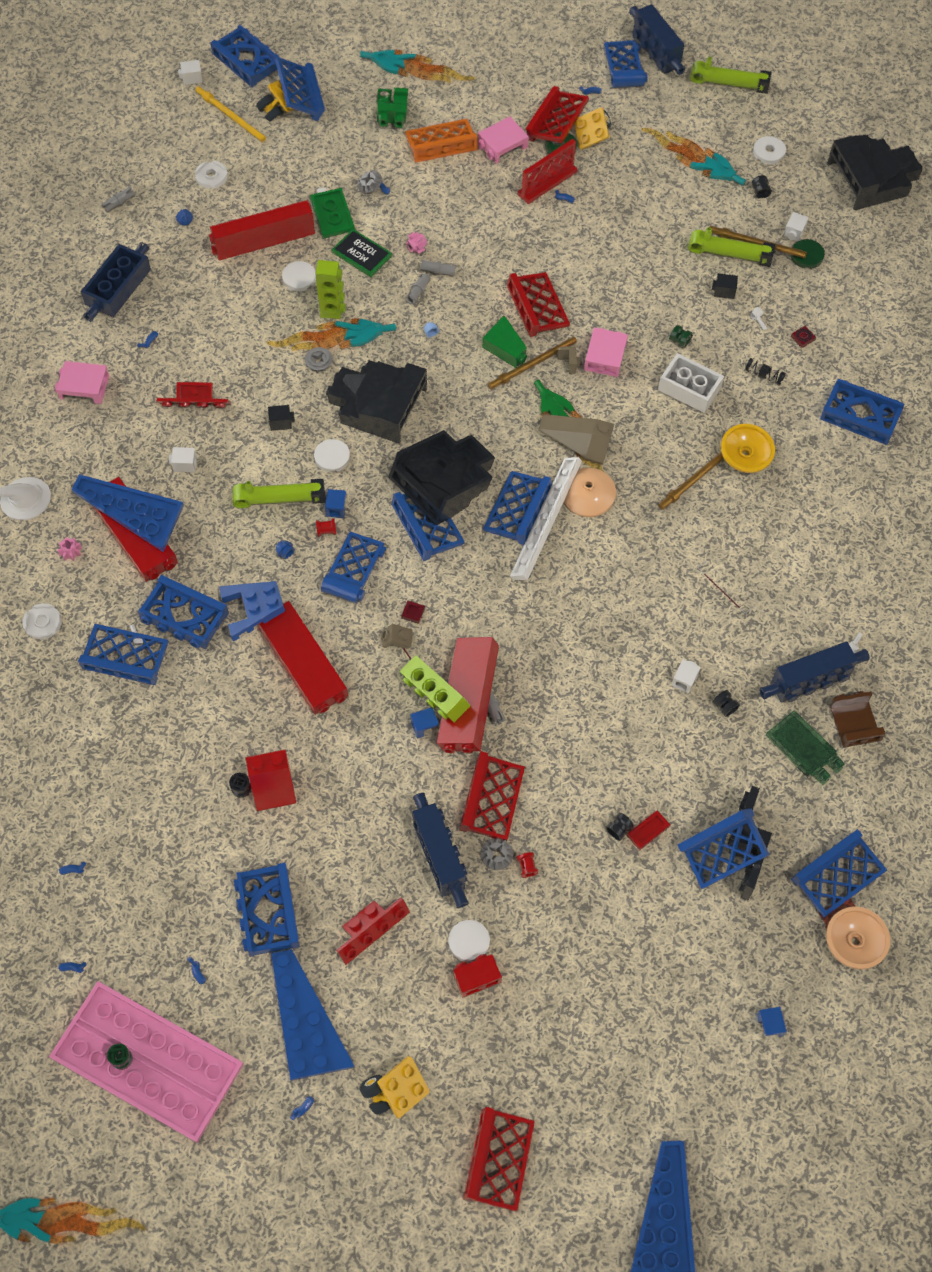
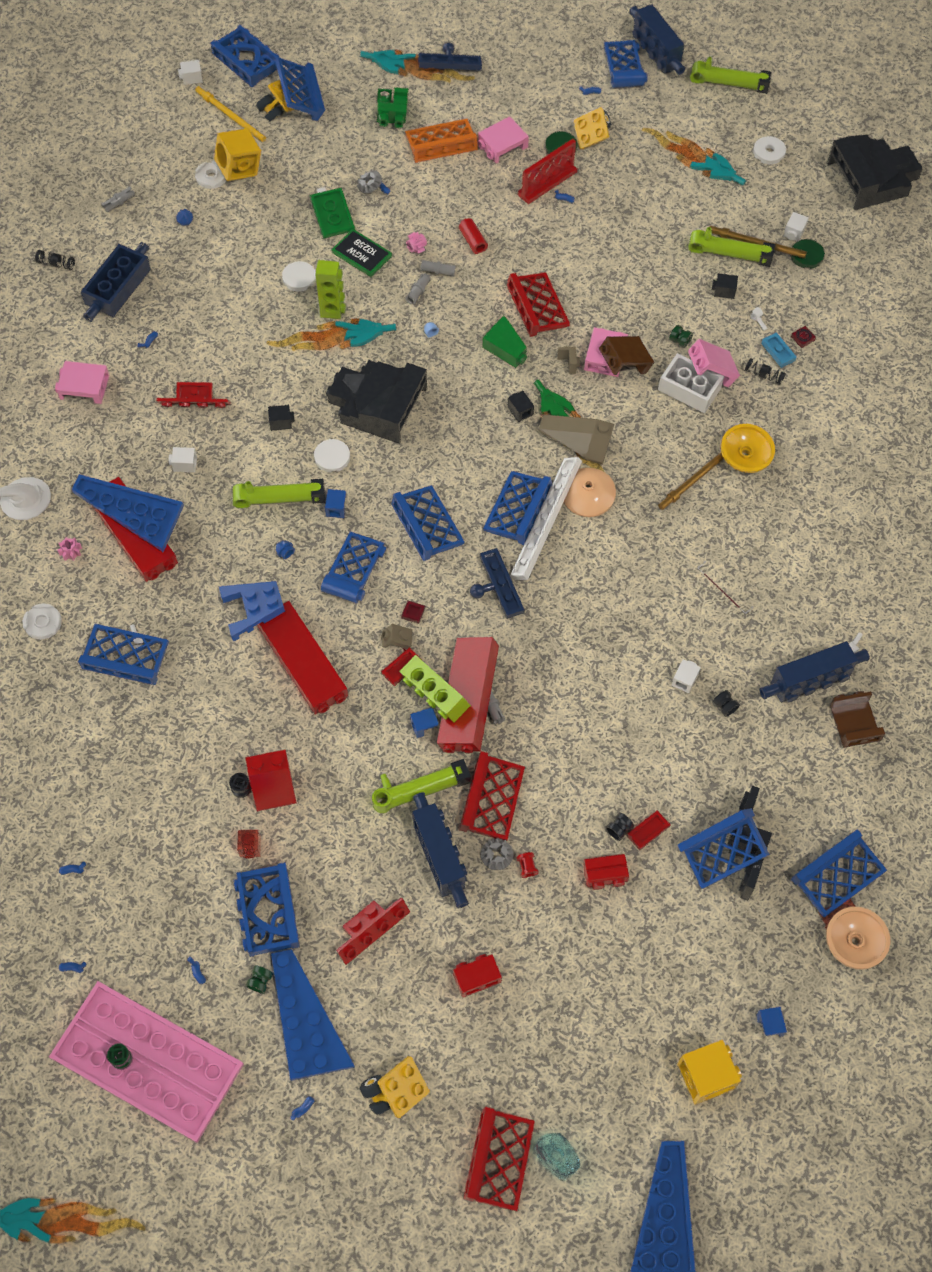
(54, 258): none -> black piece
(178, 629): blue fence -> none
(237, 154): none -> yellow brick
(249, 843): none -> clear red brick
(259, 979): none -> dark green wheel
(262, 230): red brick -> none
(317, 353): light grey gear -> none
(326, 527): red bush -> none
(392, 672): none -> red tile
(429, 784): none -> lime piece
(442, 474): black panel -> none
(449, 60): none -> dark blue plate
(468, 940): white tile -> none
(473, 236): none -> red brick
(500, 583): none -> dark blue plate
(505, 377): pearl gold bar -> none
(520, 406): none -> black brick
(546, 112): red fence -> none
(557, 1155): none -> clear light blue piece
(606, 871): none -> red brick
(626, 351): none -> reddish brown panel
(709, 1071): none -> yellow brick
(714, 358): none -> bright pink panel
(761, 186): black wheel -> none
(778, 350): none -> dark azure plate
(805, 747): clear green tile -> none
(859, 395): blue fence -> none

